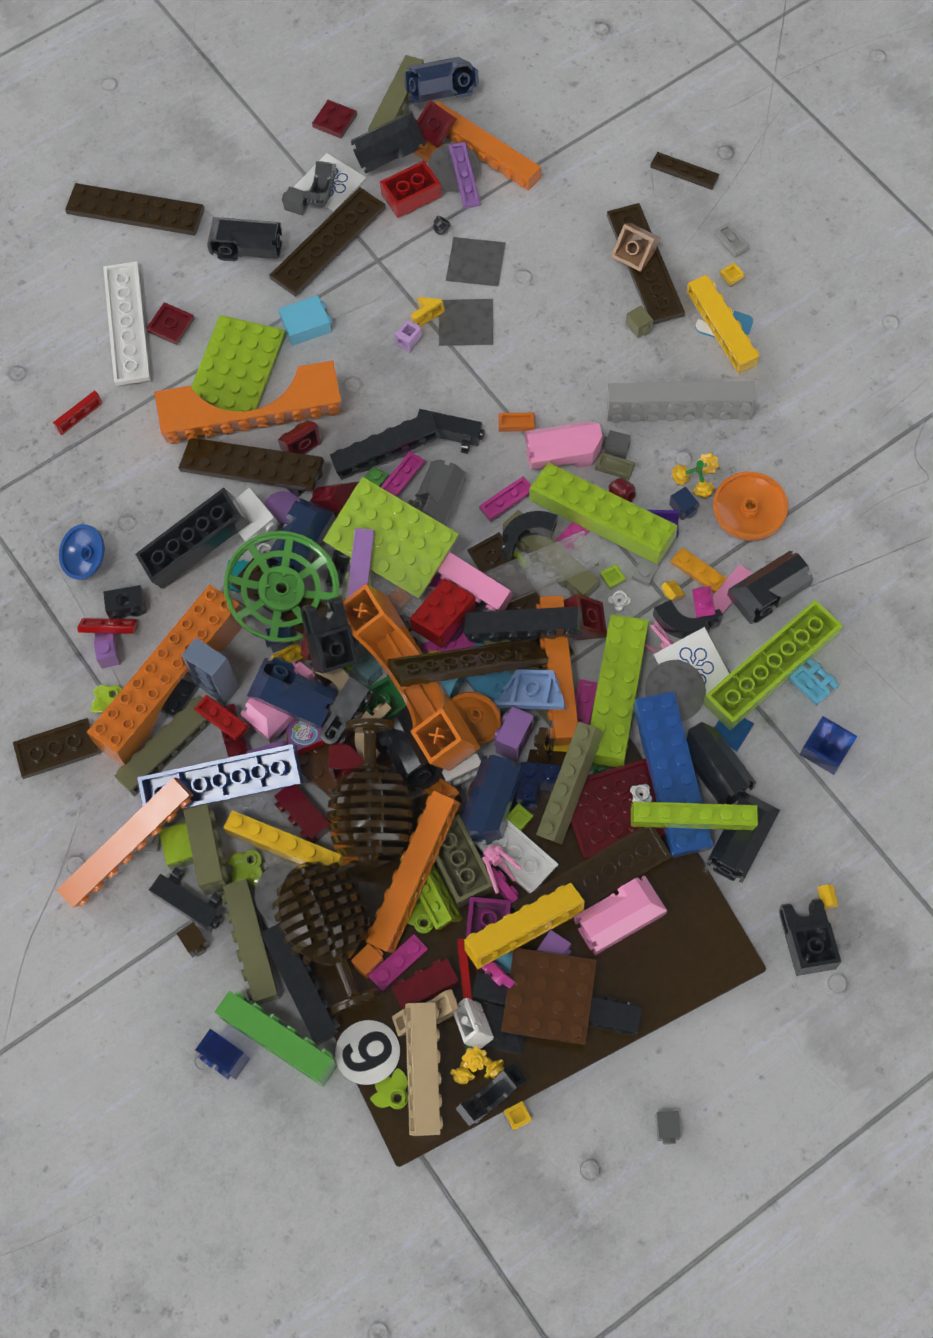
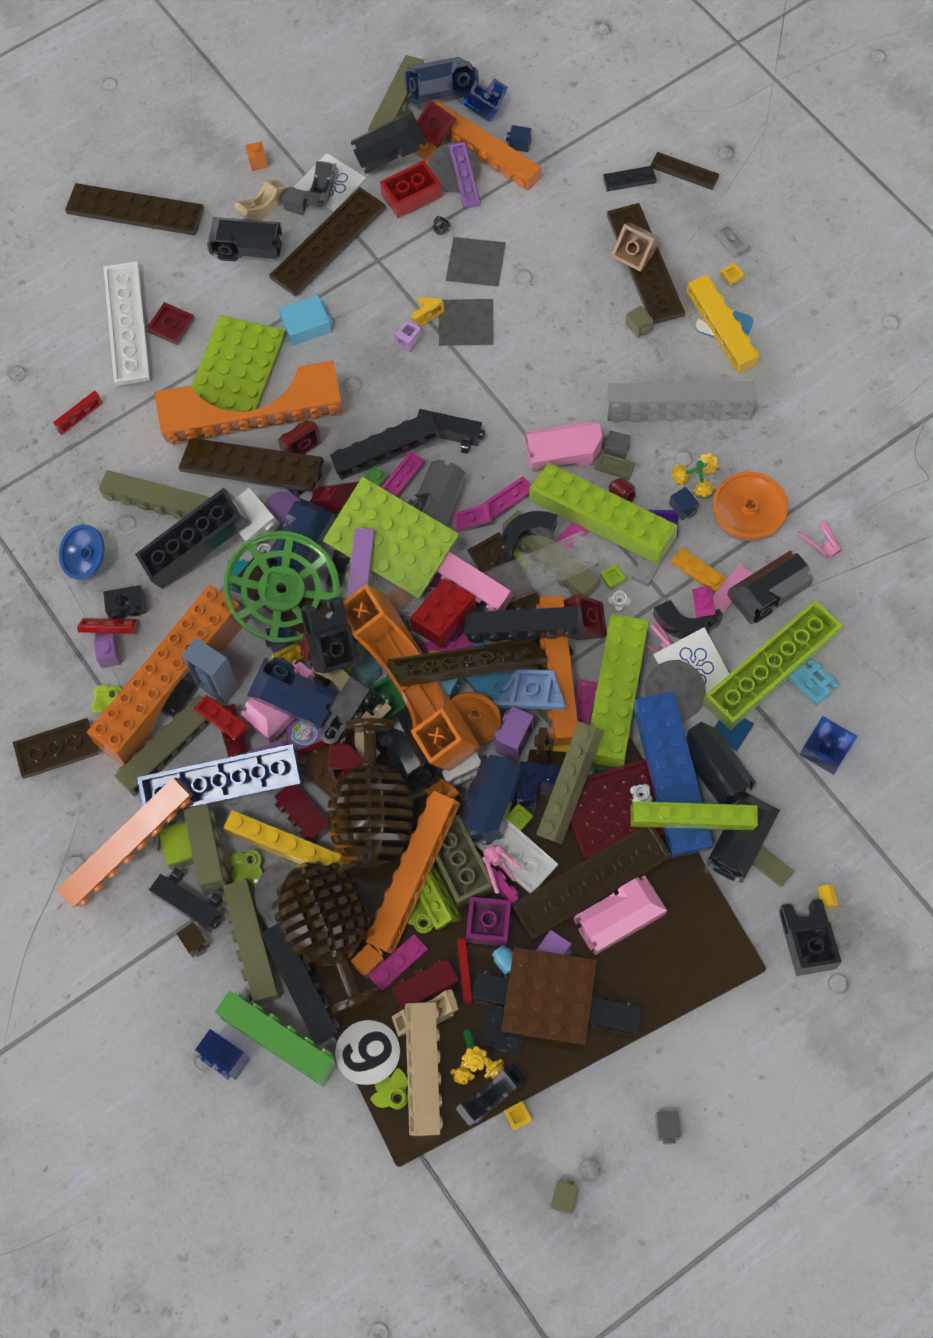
(149, 495): none -> olive brick
(256, 156): none -> orange brick
(263, 202): none -> tan arch
(334, 118): dark red plate -> none
(472, 517): none -> dark pink plate
(472, 1023): white brick -> none
(485, 100): none -> clear blue brick
(499, 975): dark pink plate -> none
(516, 422): orange tile -> none
(519, 138): none -> dark blue brick
(523, 925): yellow brick -> none
(564, 1196): none -> olive brick
(629, 178): none -> black plate
(672, 590): yellow plate -> none
(772, 867): none -> olive tile
(831, 546): none -> bright pink plant

